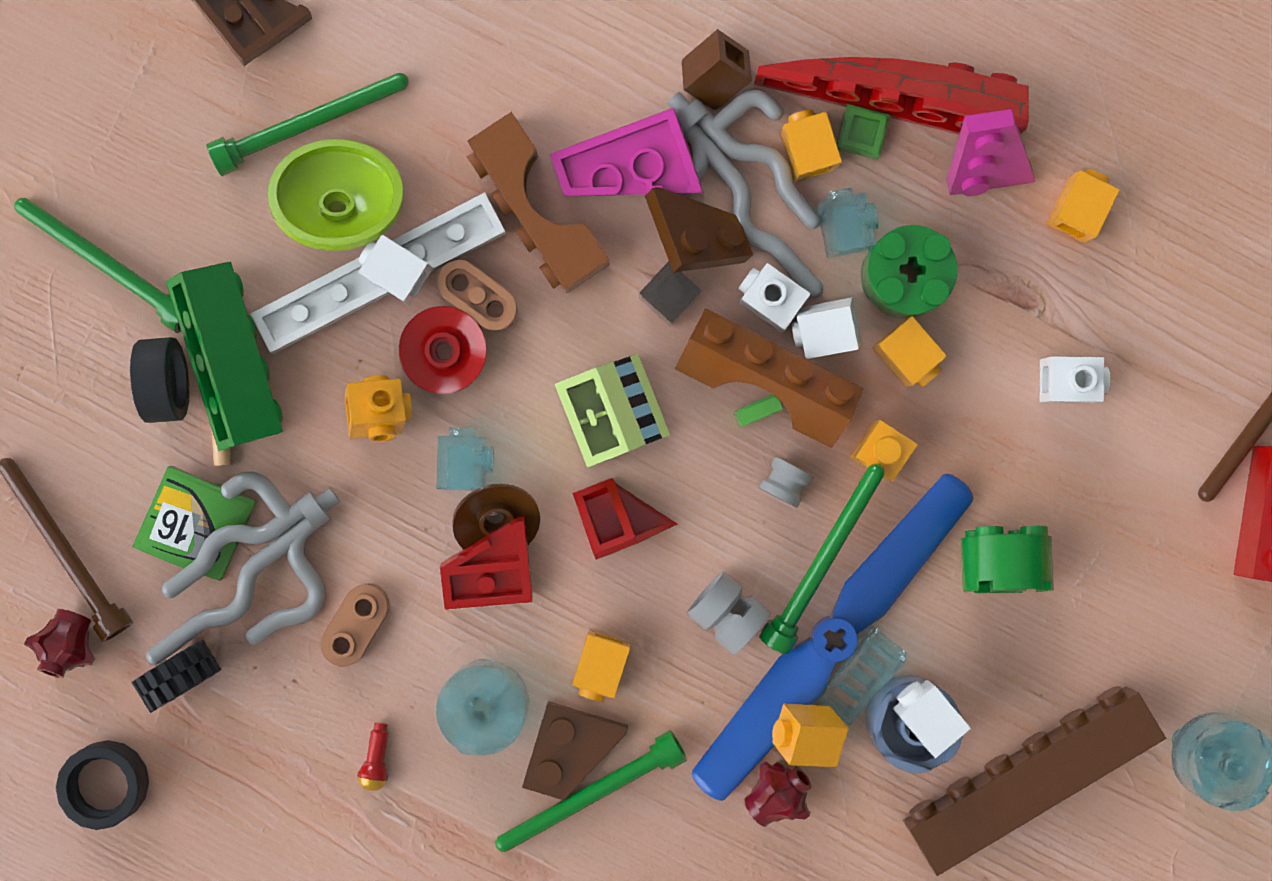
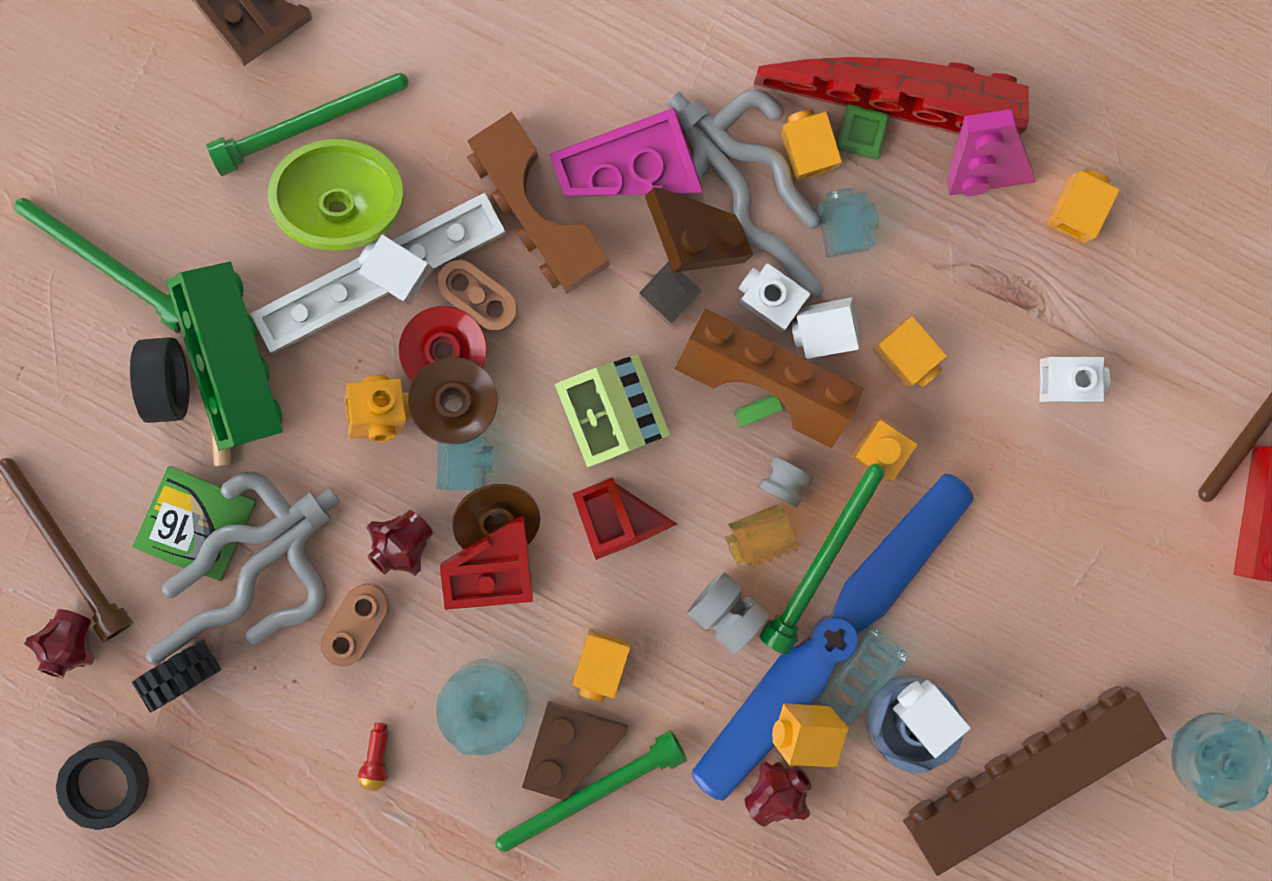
(399, 543): none -> dark red rock
(449, 380): none -> reddish brown dish
(716, 70): reddish brown panel -> none
(761, 537): none -> clear yellow brick
(927, 254): green brick -> none
(1007, 561): green brick -> none

